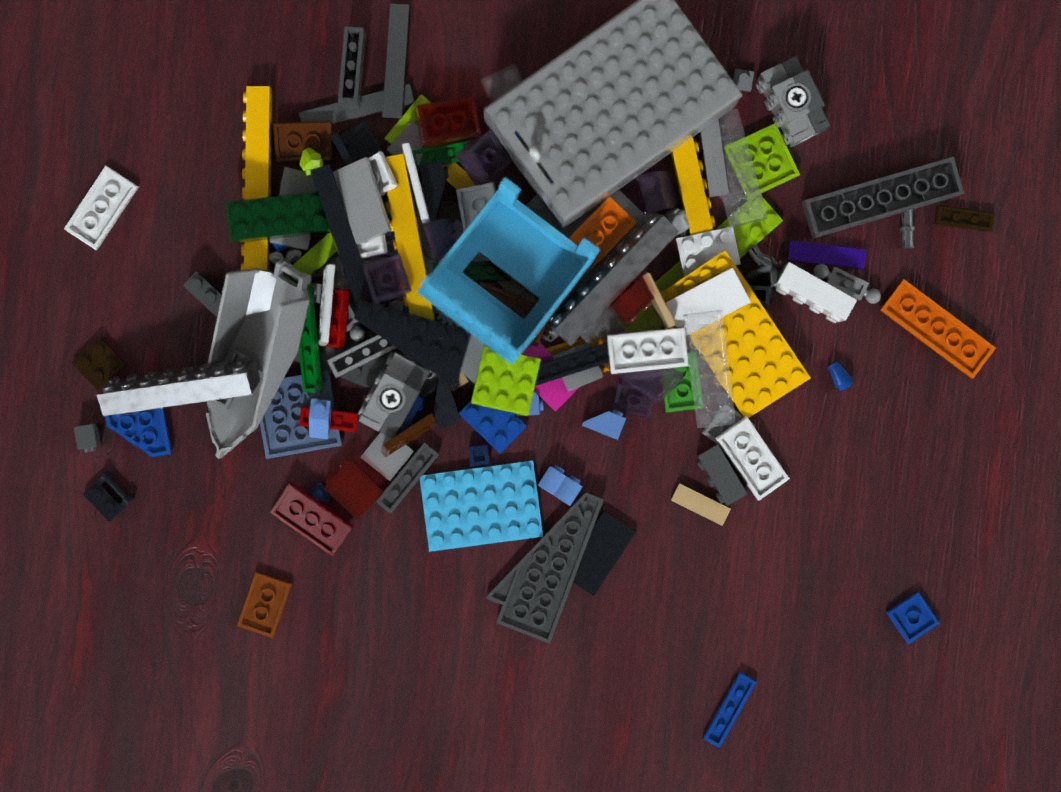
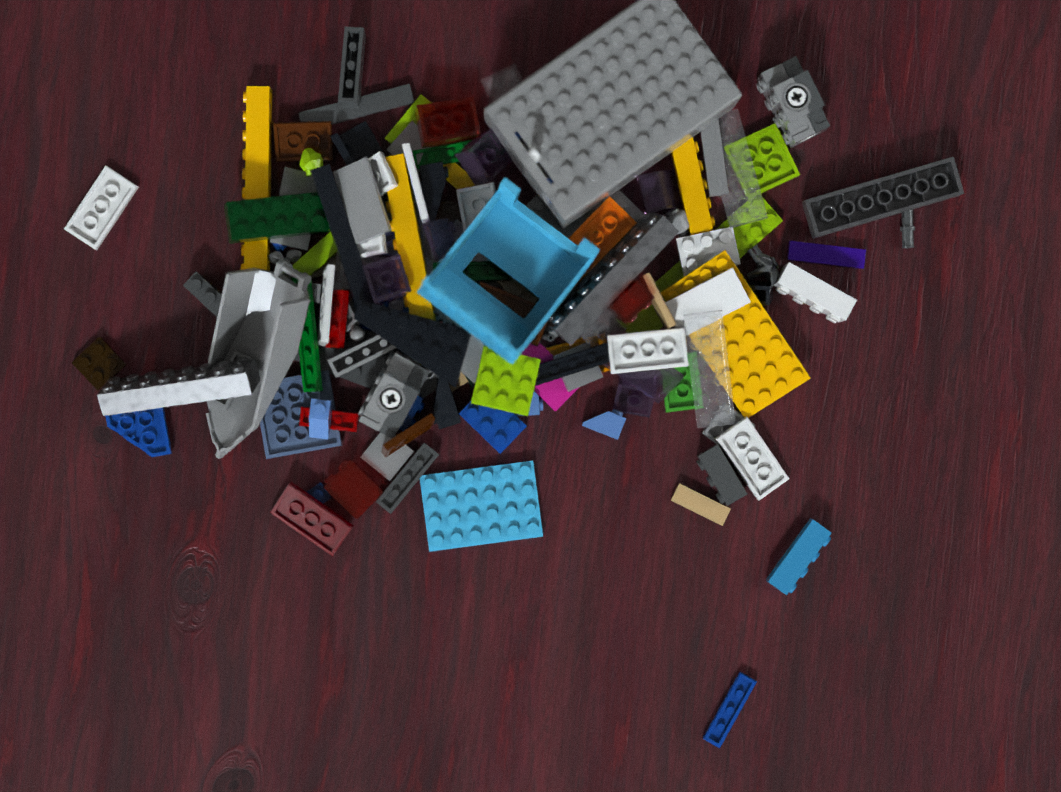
(87, 437): dark grey brick -> none
(103, 499): black plate -> none
(264, 604): dark orange tile -> none
(396, 61): dark grey tile -> none
(478, 455): dark blue plate -> none
(541, 582): dark grey wing -> none
(560, 485): medium blue brick -> none
(603, 550): black tile -> none
(743, 79): light grey plate -> none
(798, 557): none -> dark azure brick
(840, 377): blue cone -> none
(847, 283): light grey plate -> none
(912, 617): blue tile -> none
(937, 329): orange plate -> none
(964, 218): dark brown tile -> none

